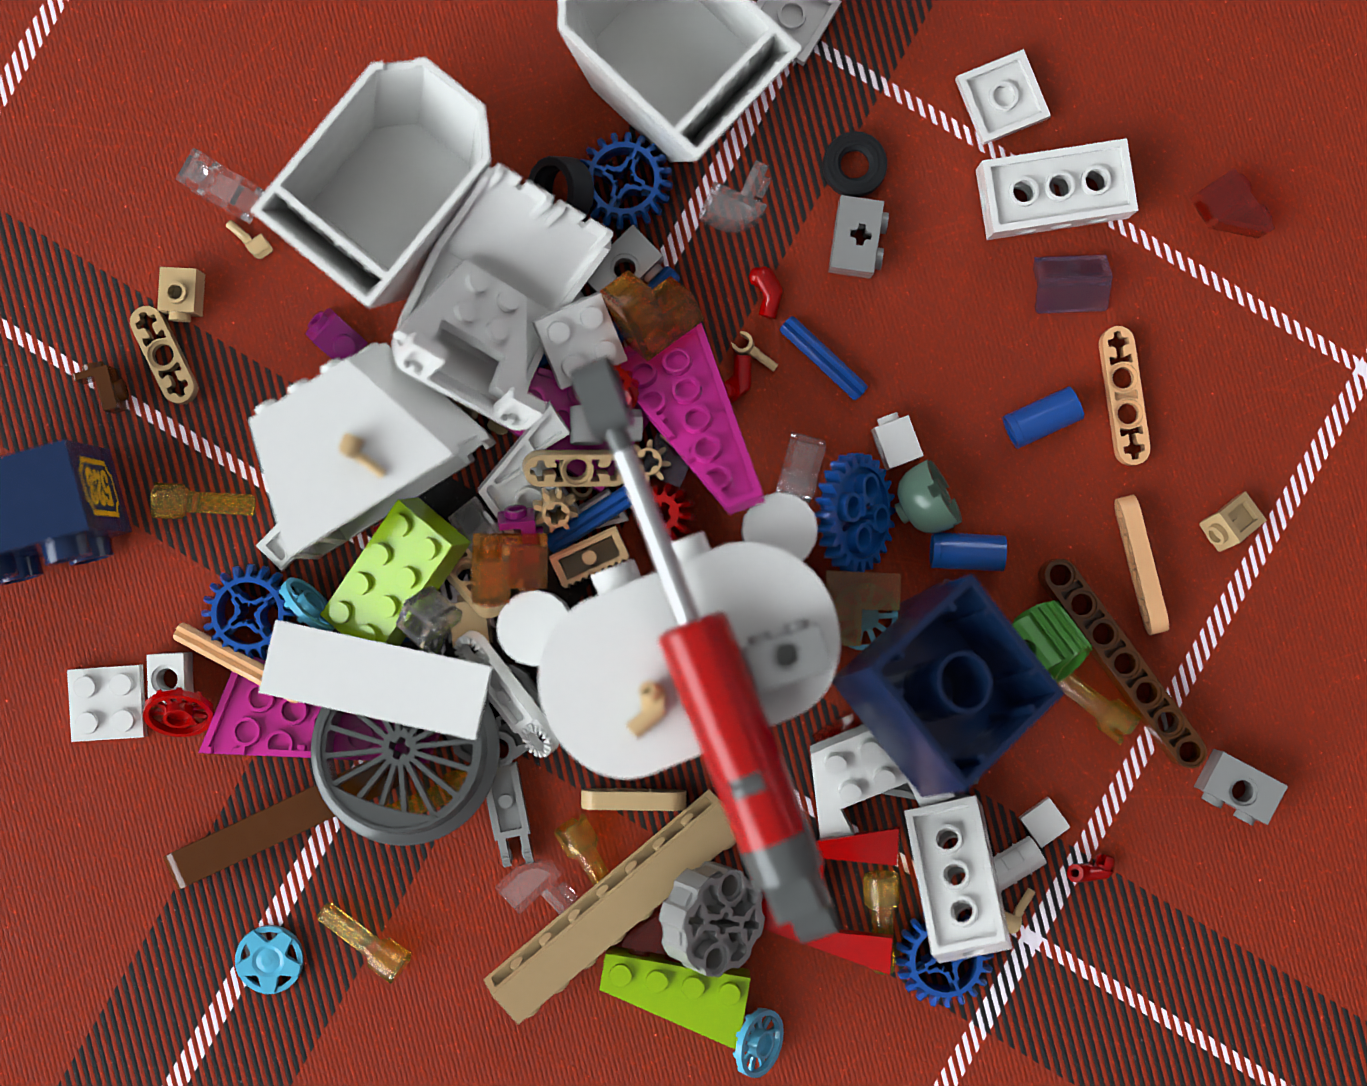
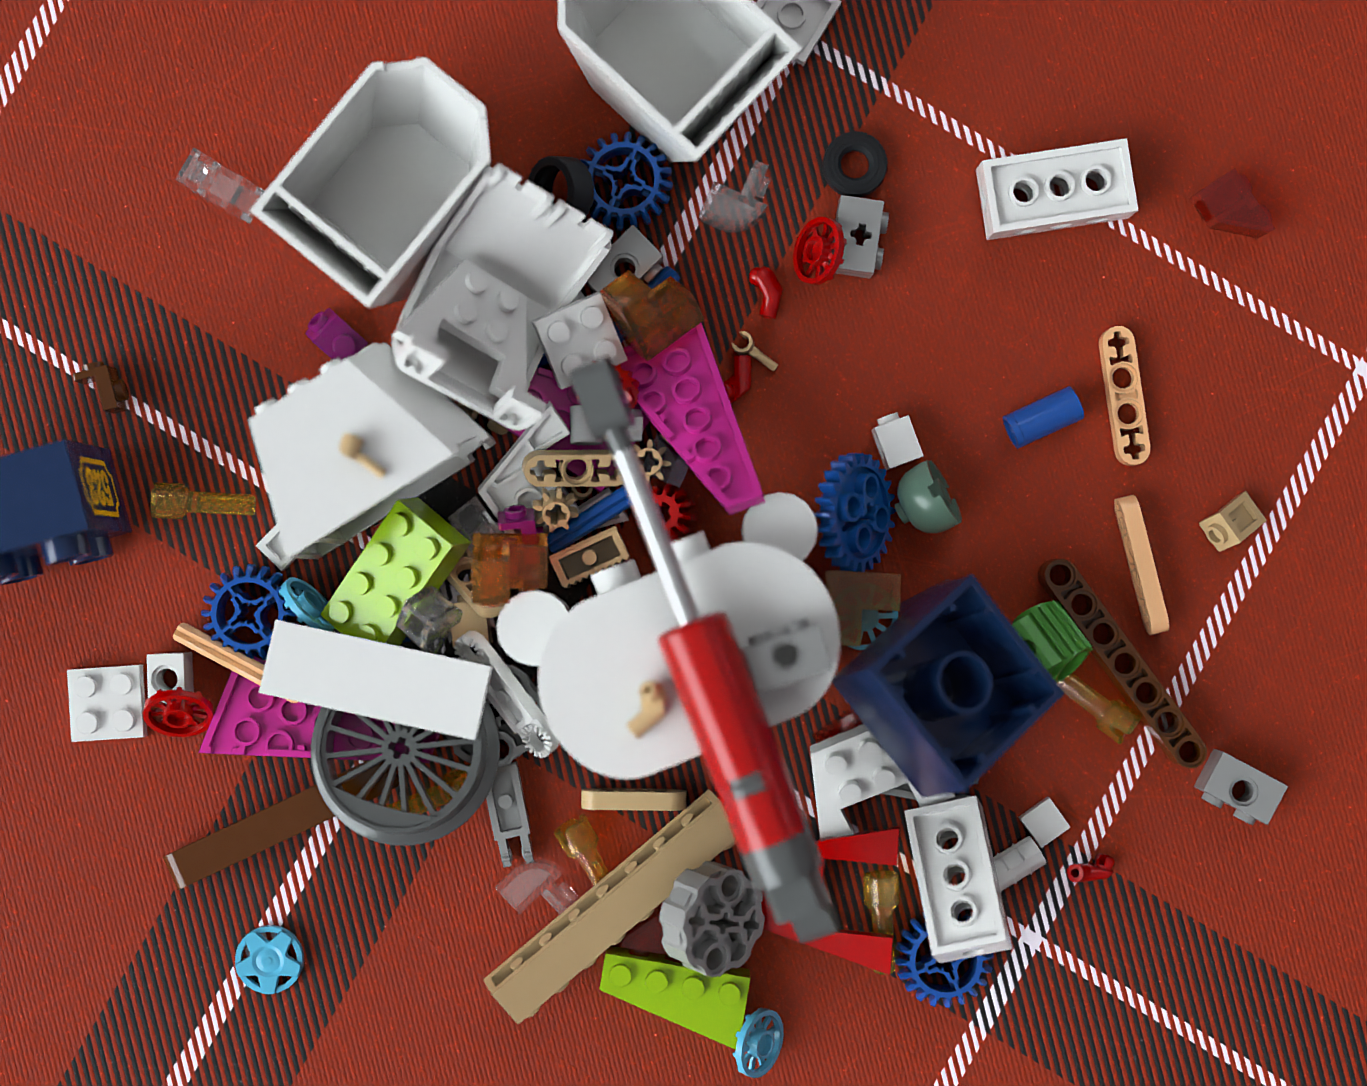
(160, 327): tan beam -> none
(181, 293): tan brick -> none
(257, 246): tan hand -> none
(384, 956): clear yellow piece -> none
(801, 466): clear brick -> none
(819, 250): none -> red wheel
(823, 358): blue axle -> none
(968, 551): blue pin -> none
(1002, 97): white plate -> none
(1014, 920): tan hand -> none
(1072, 283): clear purple panel -> none

